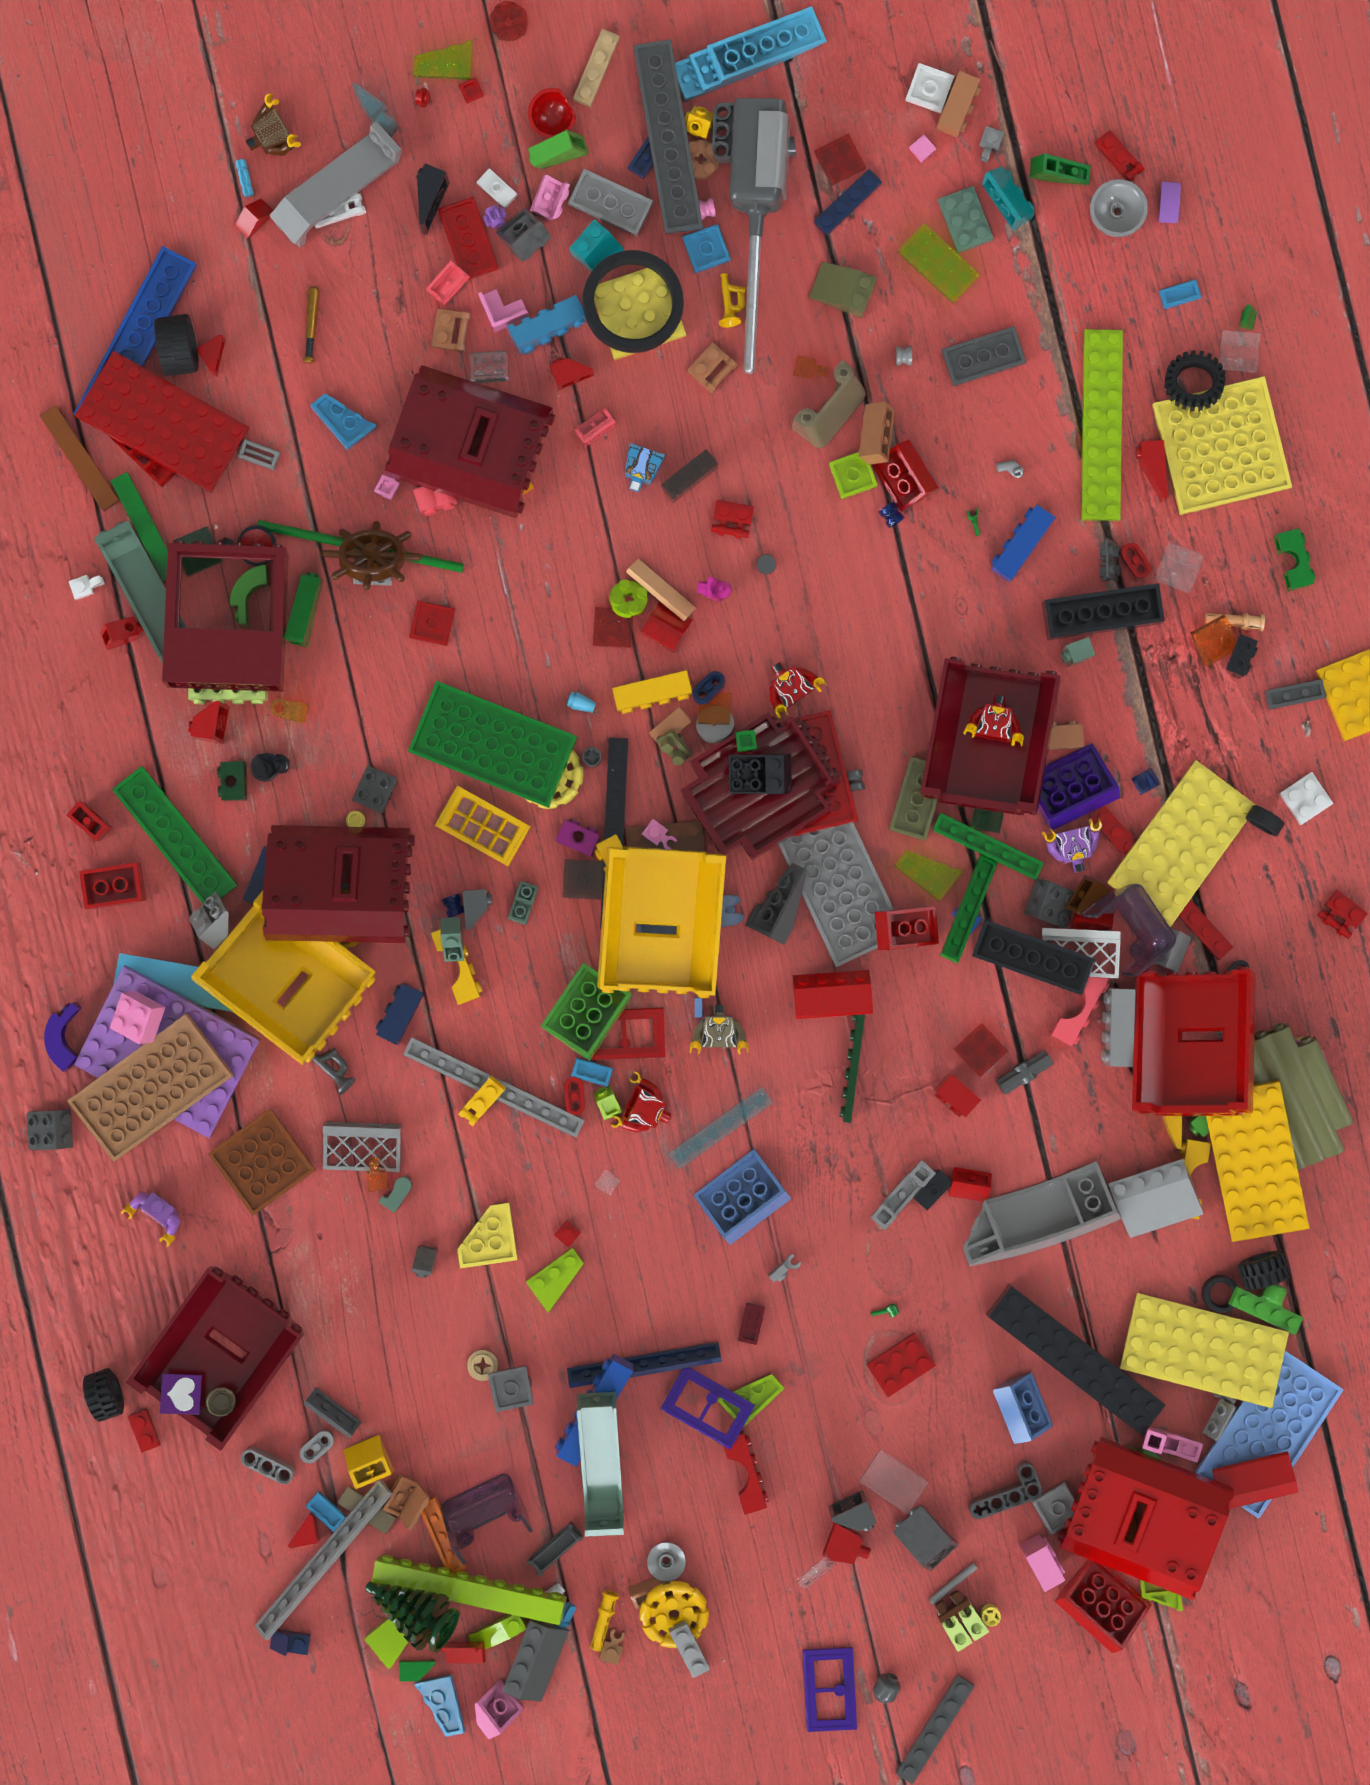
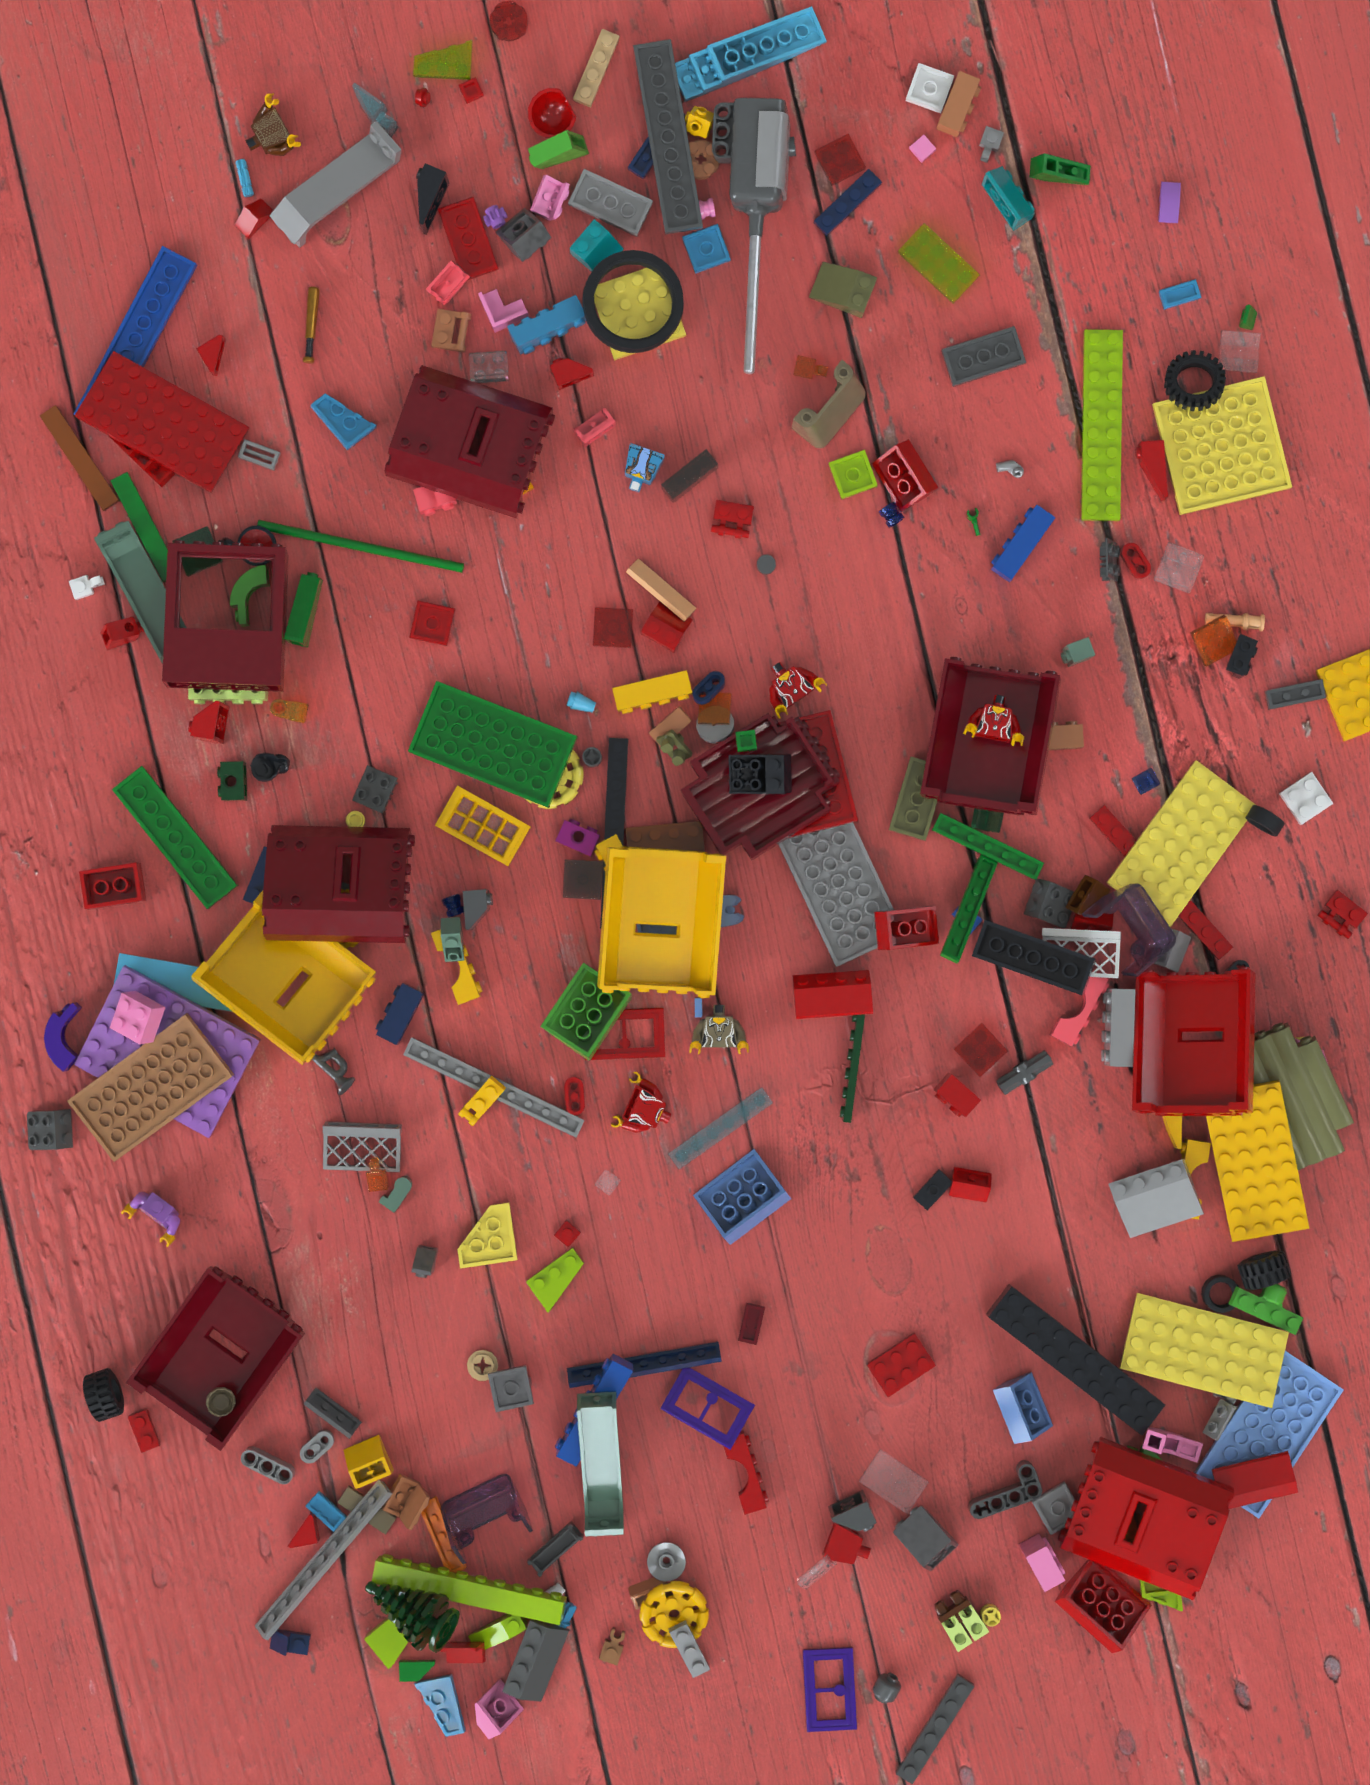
(89, 821): red brick -> none
(176, 344): black tyre -> none
(180, 1394): dark purple tile -> none
(211, 921): light grey slope -> none
(261, 1161): dark orange plate -> none
(344, 212): white plate -> none
(372, 562): reddish brown brick -> none
(387, 487): bright pink plate -> none
(497, 188): white plate -> none
(523, 903): sand green slope -> none
(592, 1072): dark azure plate -> none
(605, 1612): yellow pin -> none
(607, 1102): lime bracket -> none
(630, 608): lime plate -> none
(656, 832): bright pink plate -> none
(707, 363): nougat plate -> none
(714, 589): dark pink hips -> none
(730, 318): yellow piece -> none
(758, 1393): lime wing -> none
(779, 910): dark grey wedge -> none
(779, 1272): light grey plate -> none
(855, 776): dark grey wheel -> none
(876, 433): nougat brick -> none
(891, 1309): green hand -> none
(902, 1194): light grey slope -> none
(903, 355): light grey wheel -> none
(929, 875): clear neon green wing -> none
(953, 1583): light grey bar -> none
(965, 219): sand green plate -> none
(1041, 1216): light grey slope -> none
(1074, 844): medium lavender torso -> none
(1076, 787): dark purple slope -> none
(1103, 611): black brick -> none
(1119, 156): red plate -> none
(1124, 197): light grey dish -> none
(1198, 1125): bright green brick -> none
(1293, 543): green arch -> none

